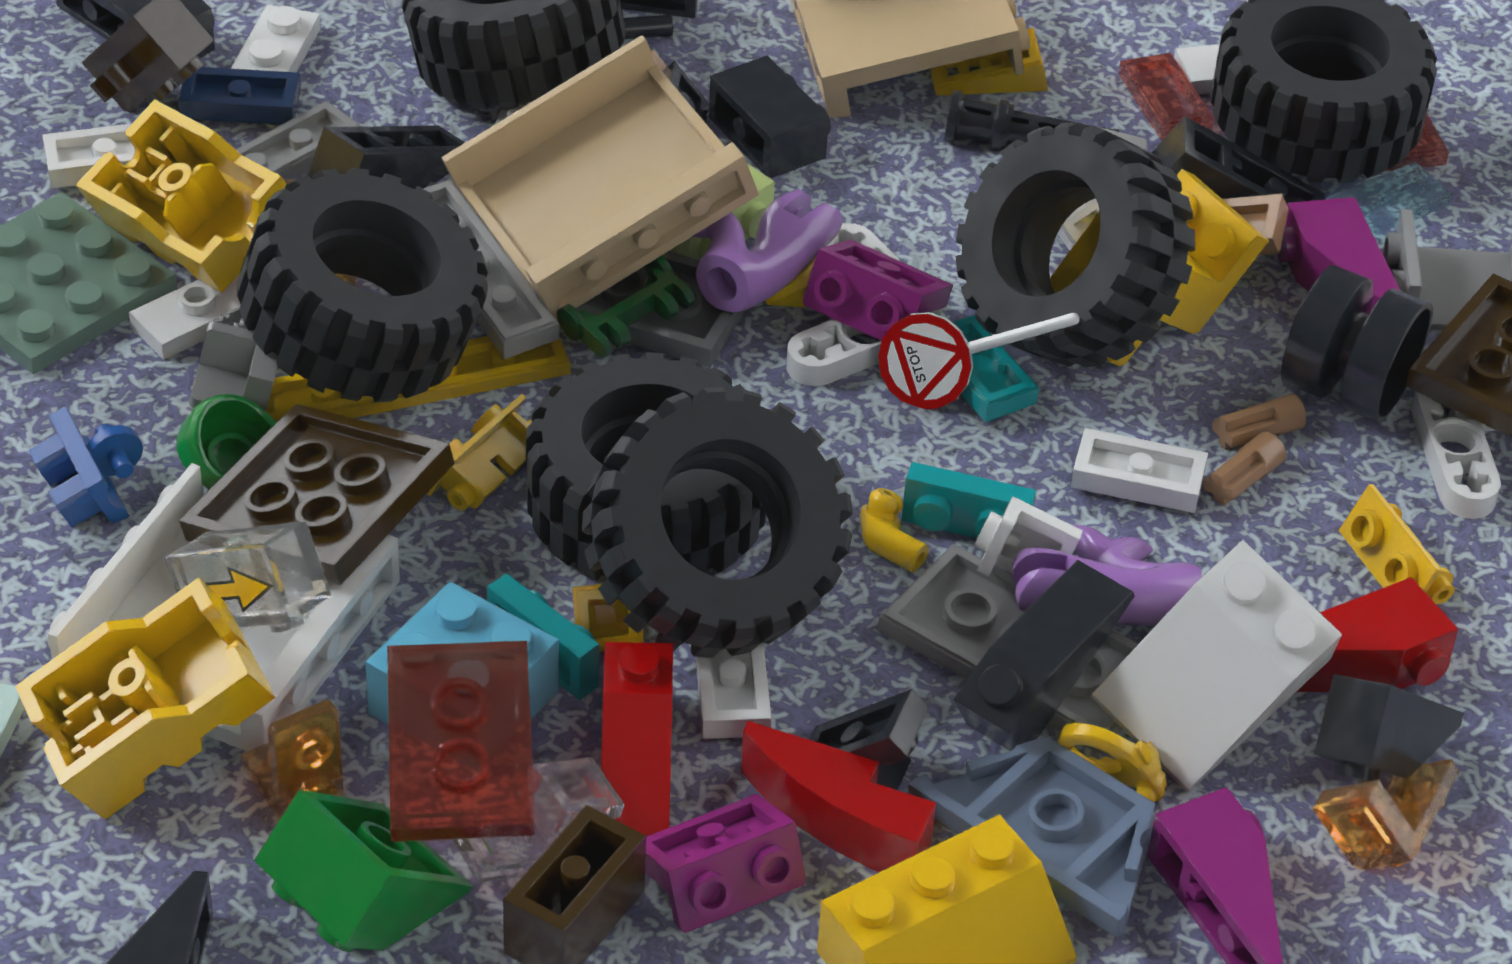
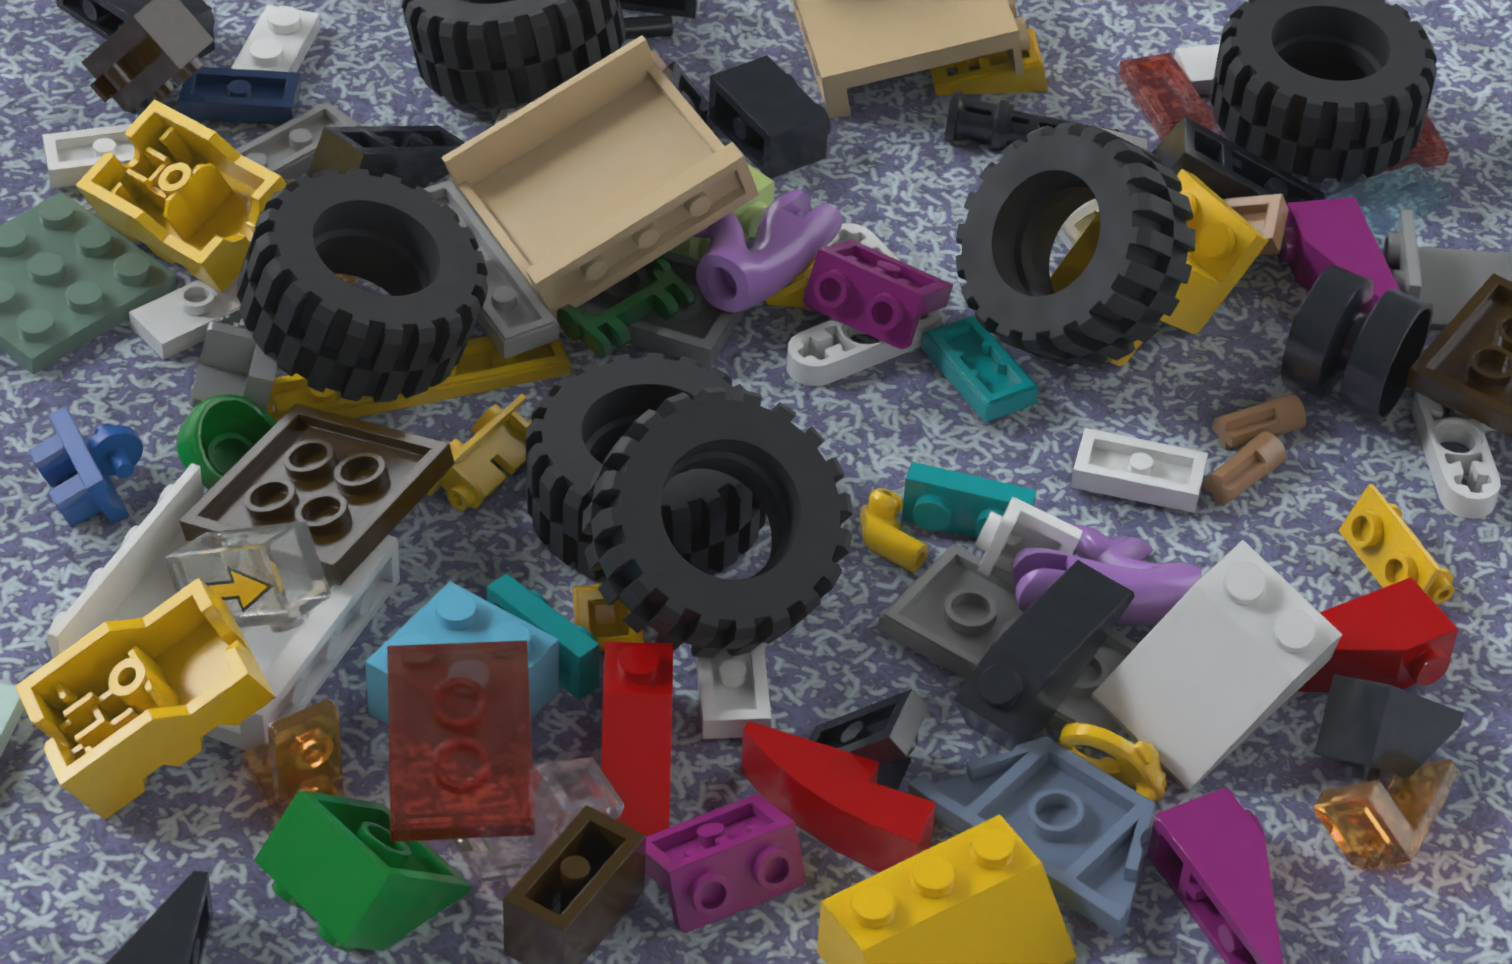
(931, 361): piece -> none

